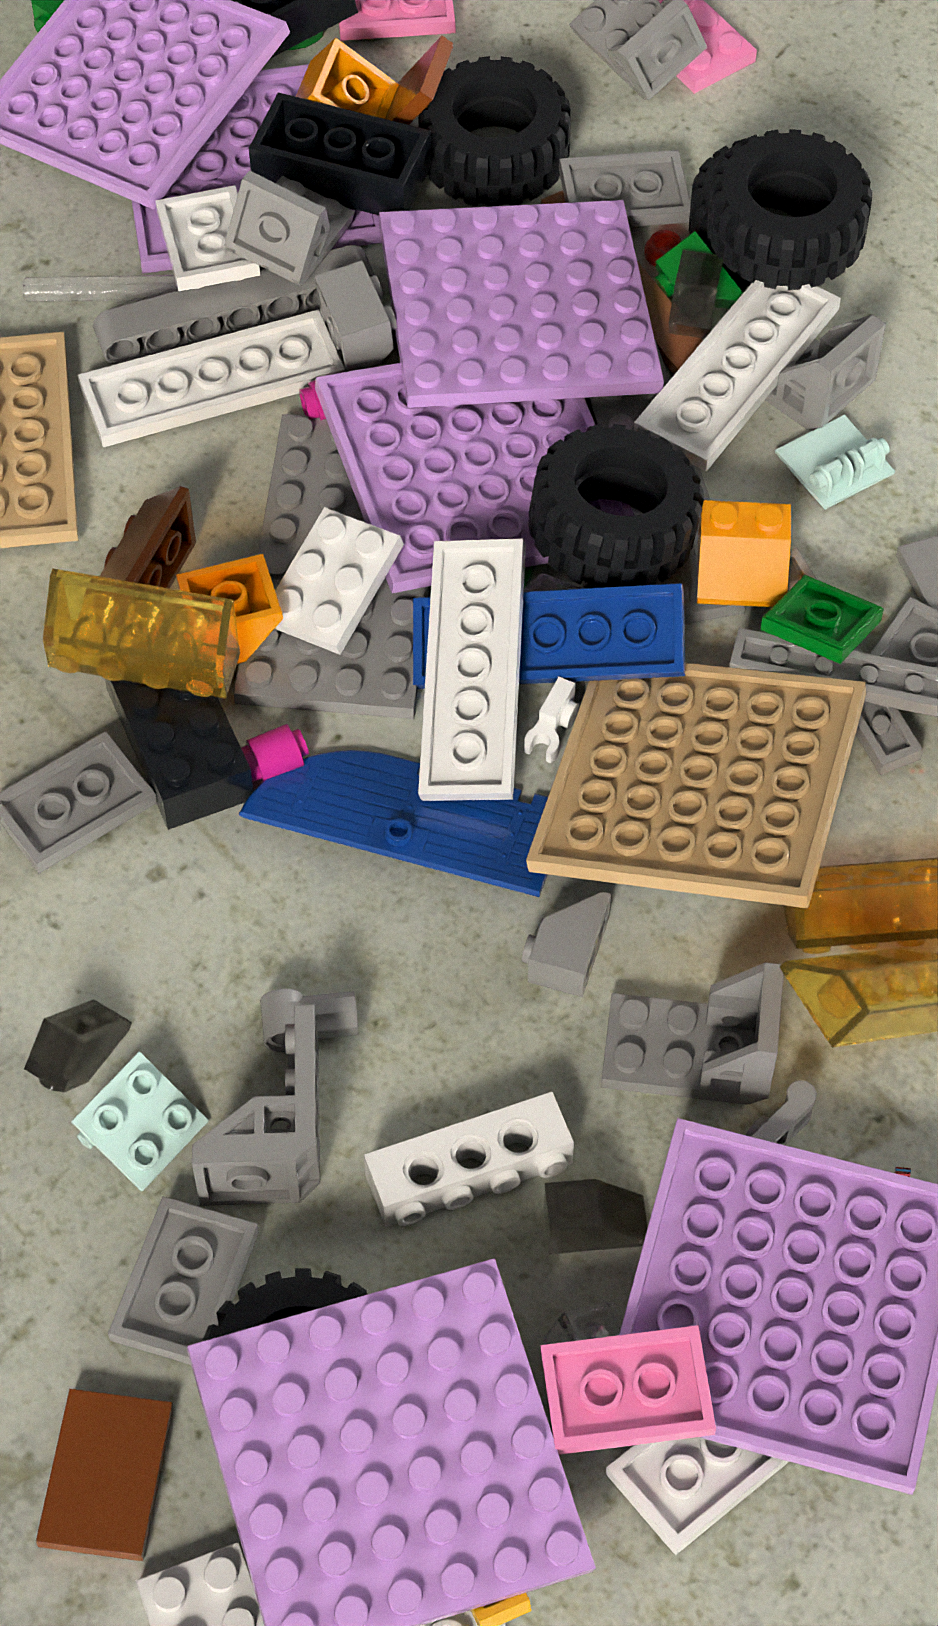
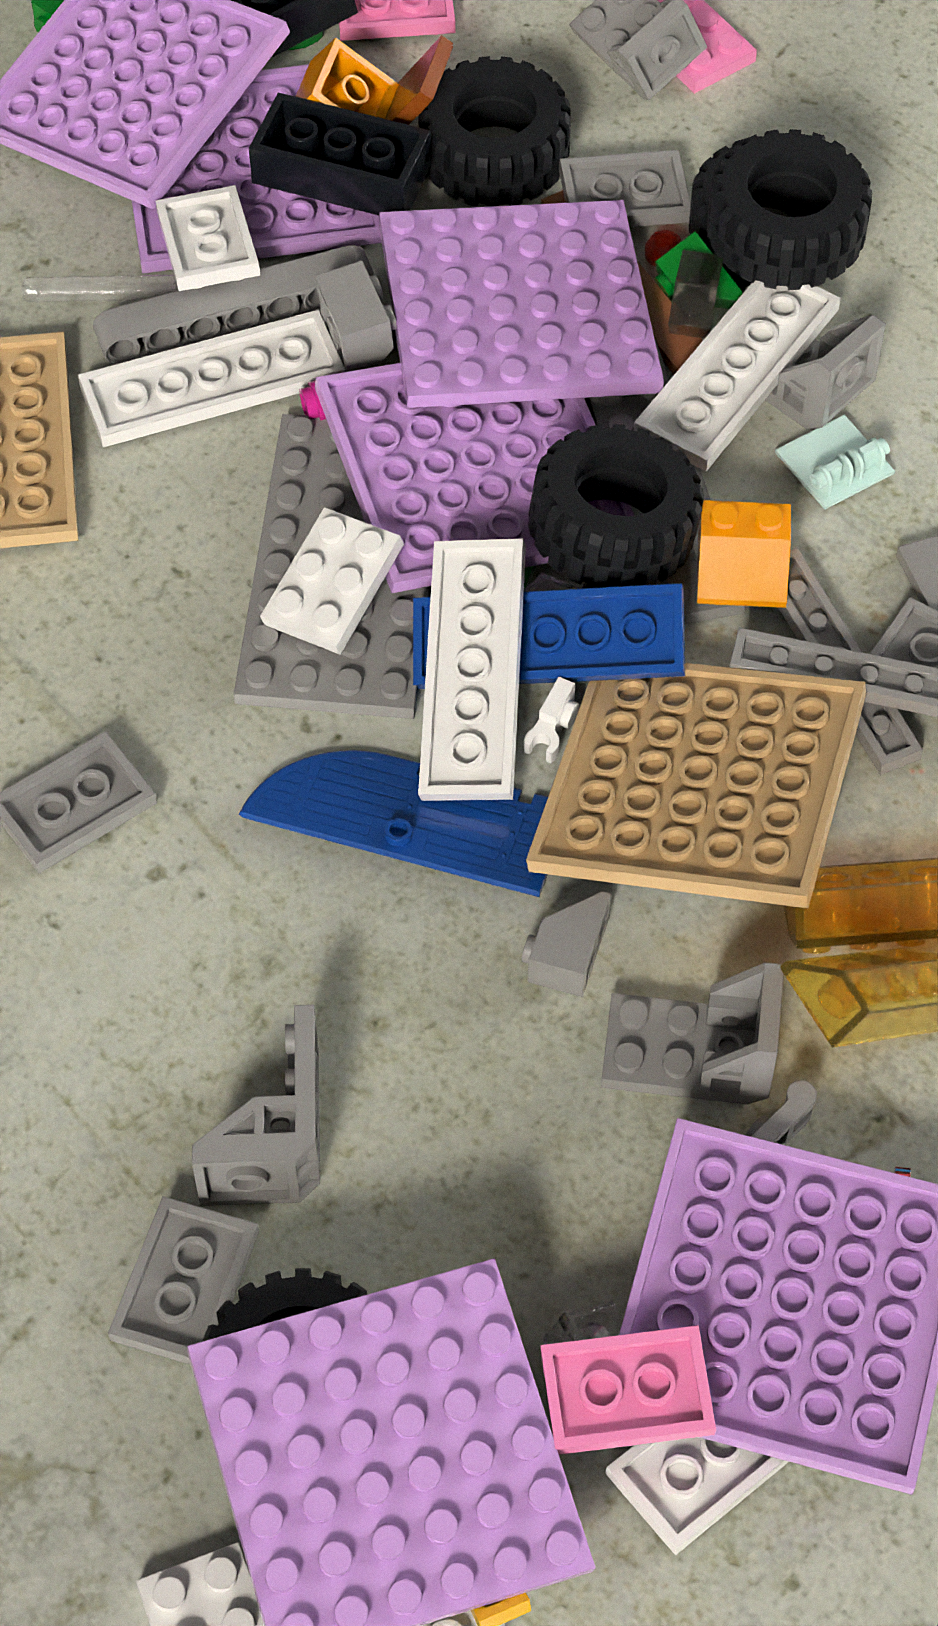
(75, 1045): clear smoke slope -> none
(105, 1475): dark orange tile -> none
(139, 1121): light aqua hinge -> none
(140, 633): clear yellow slope -> none
(154, 541): reddish brown slope -> none
(183, 750): black brick -> none
(253, 594): light orange slope -> none
(275, 752): dark pink brick -> none
(285, 226): light grey bracket -> none
(333, 1011): light grey piece -> none
(485, 1138): white brick -> none
(592, 1216): clear smoke slope -> none
(822, 619): green tile -> none

